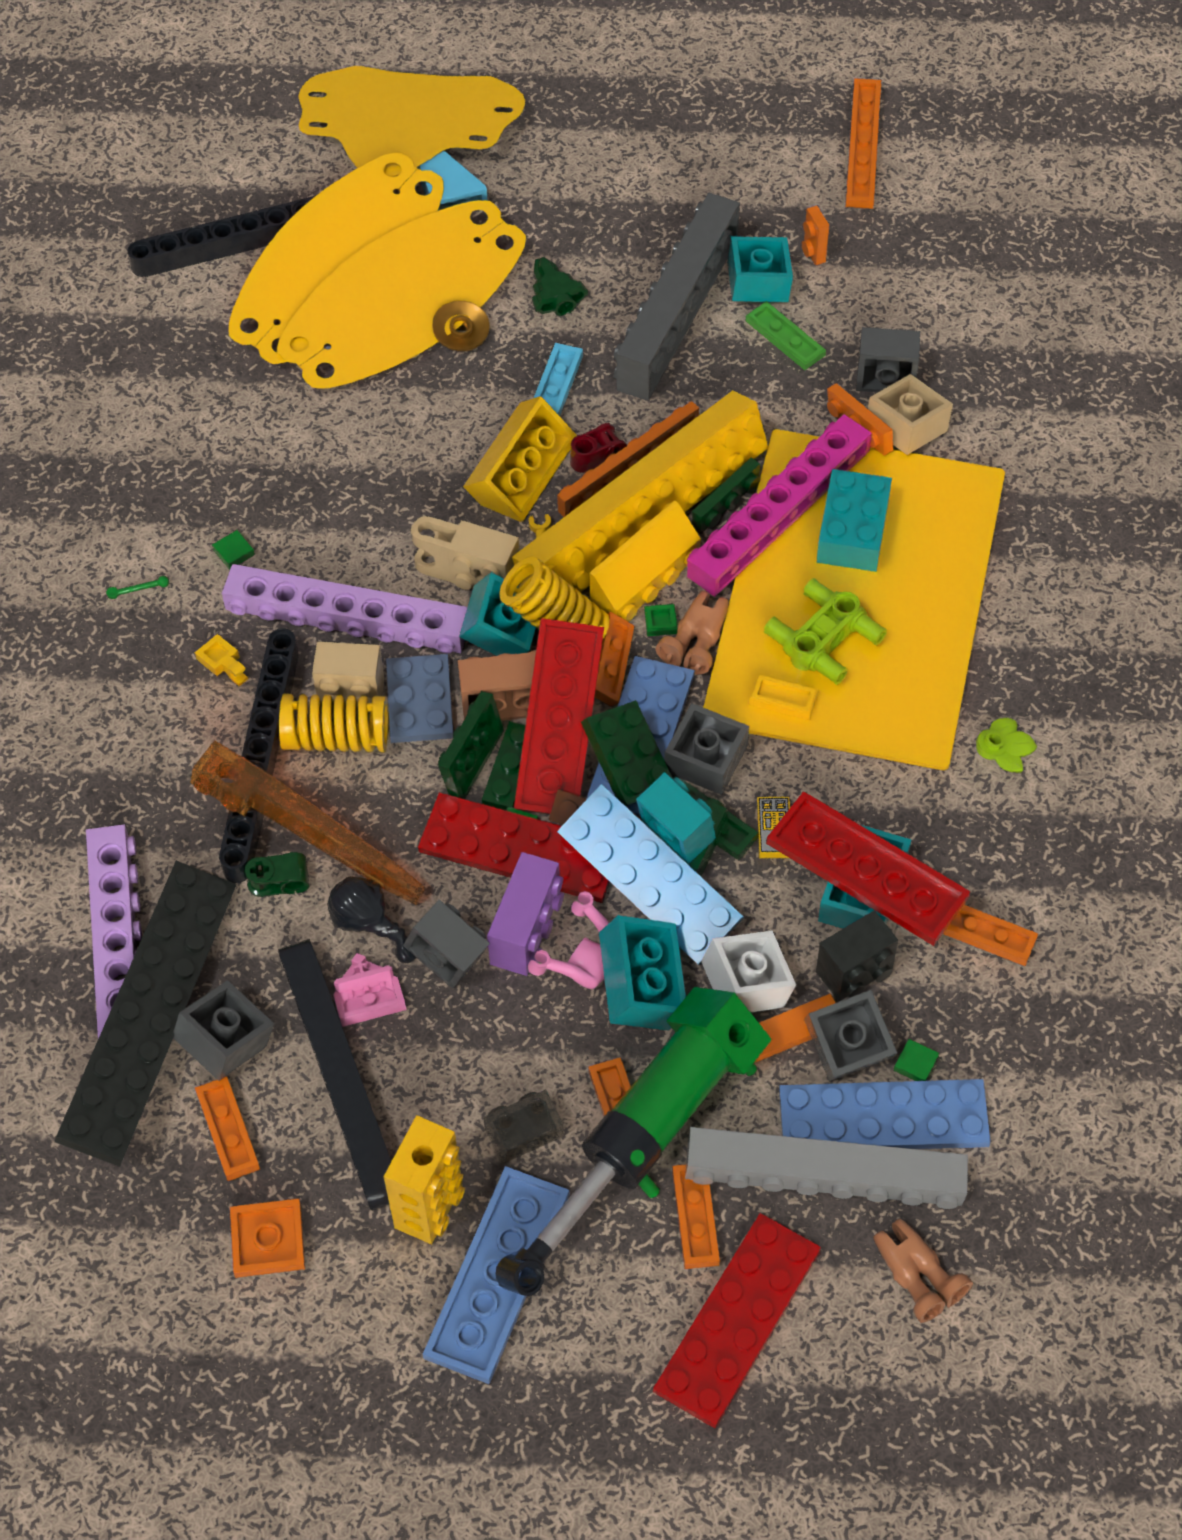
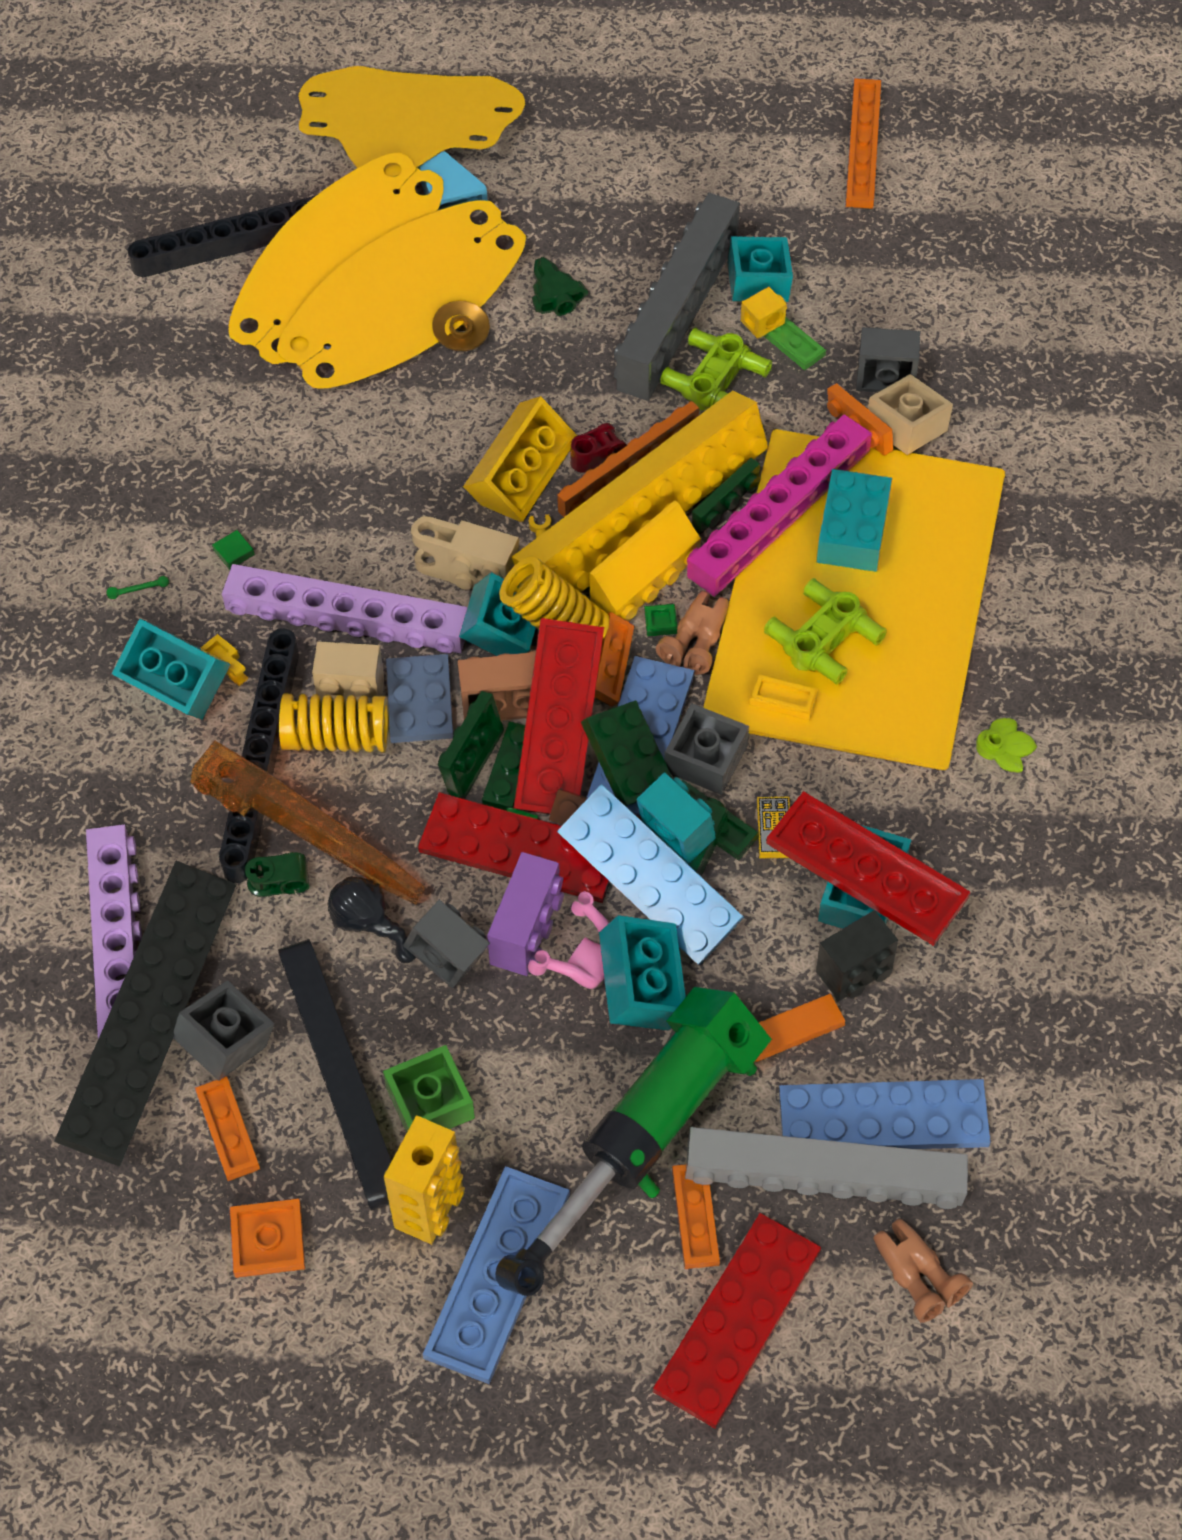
(171, 669): none -> teal brick
(367, 992): bright pink slope -> none
(430, 1089): none -> bright green brick
(523, 1126): clear smoke brick -> none
(559, 375): medium azure plate -> none
(609, 1083): orange plate -> none
(719, 367): none -> lime piece
(751, 968): white brick -> none
(763, 312): none -> yellow brick
(815, 236): orange plate -> none
(850, 1035): dark grey brick -> none
(916, 1061): green tile -> none
(992, 935): orange plate -> none

